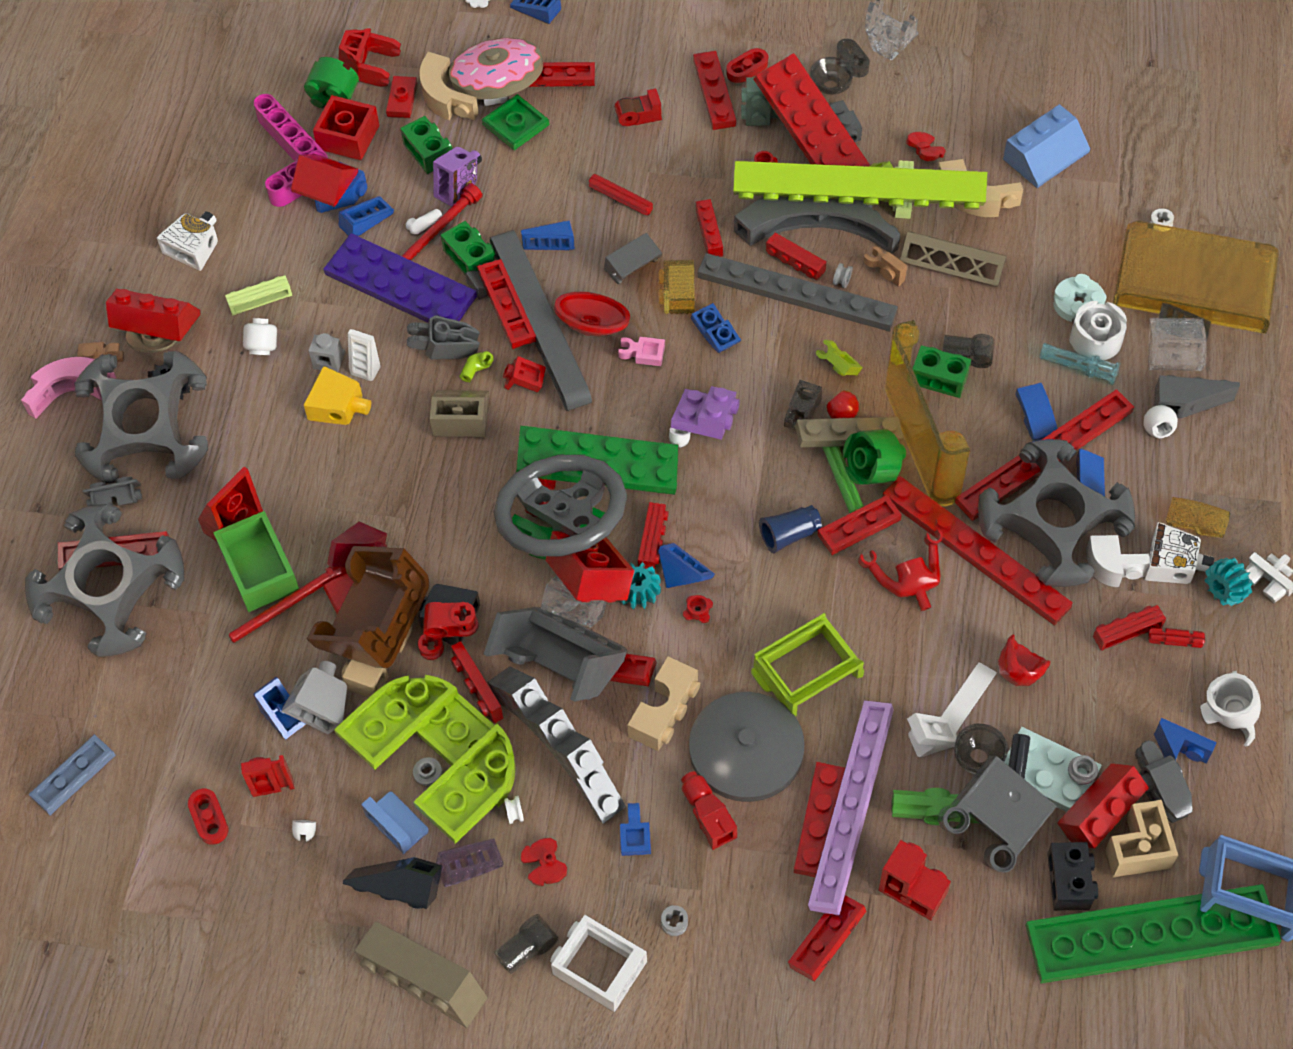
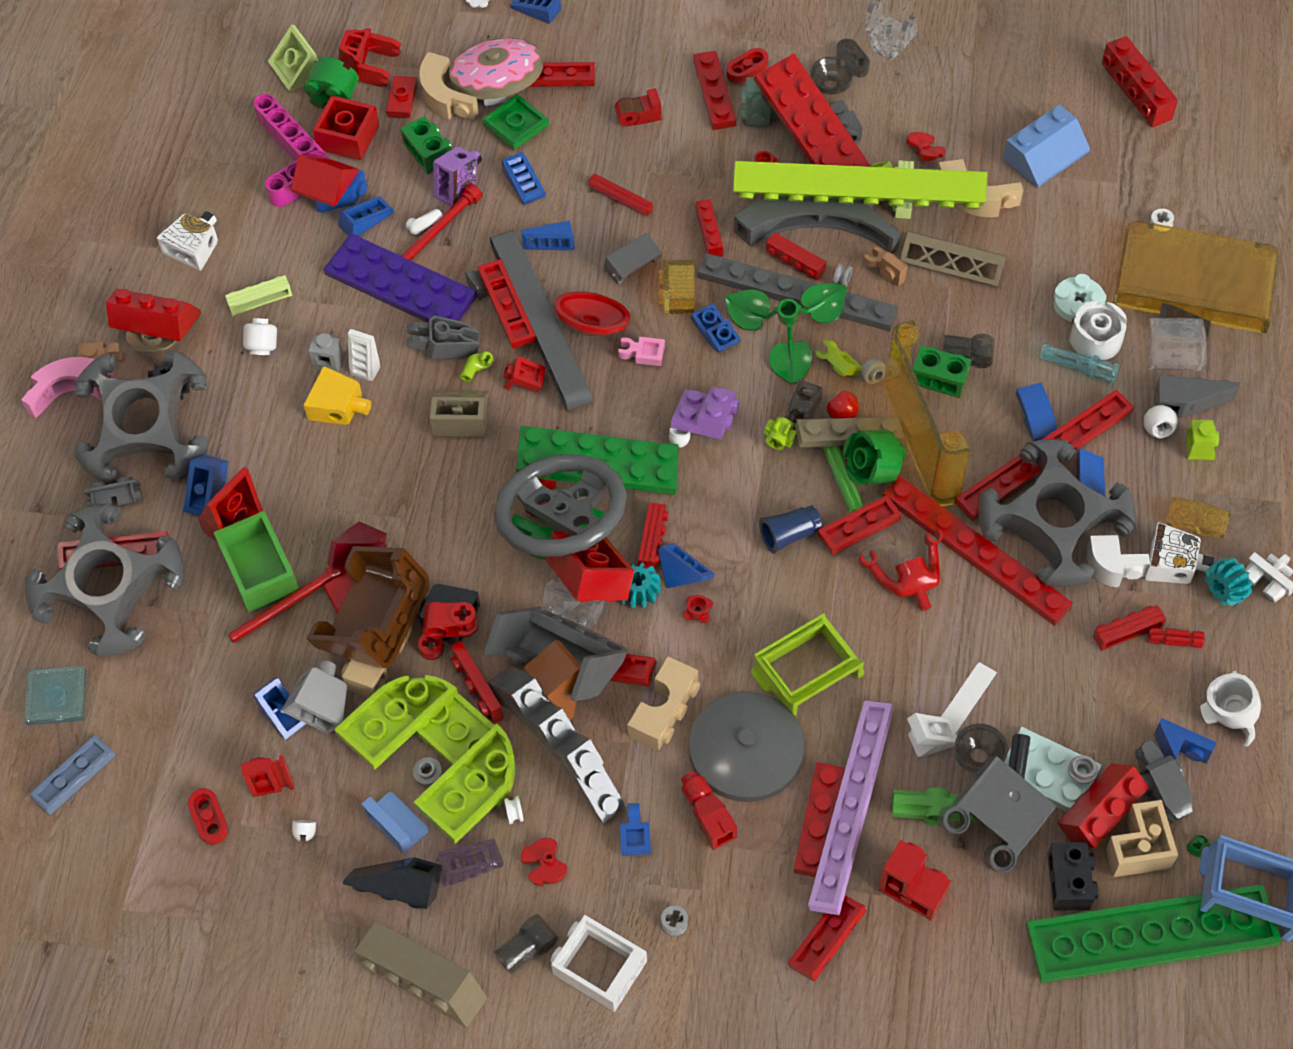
(56, 695): none -> clear light blue plate
(204, 481): none -> blue slope
(293, 59): none -> yellowish green slope
(466, 247): green brick -> none
(518, 164): none -> blue slope
(556, 675): none -> dark orange slope
(779, 433): none -> lime gear
(790, 359): none -> green plant
(873, 371): none -> light grey plate
(1020, 665): red hair -> none
(1139, 81): none -> red brick
(1197, 844): none -> green rock
(1201, 440): none -> lime brick

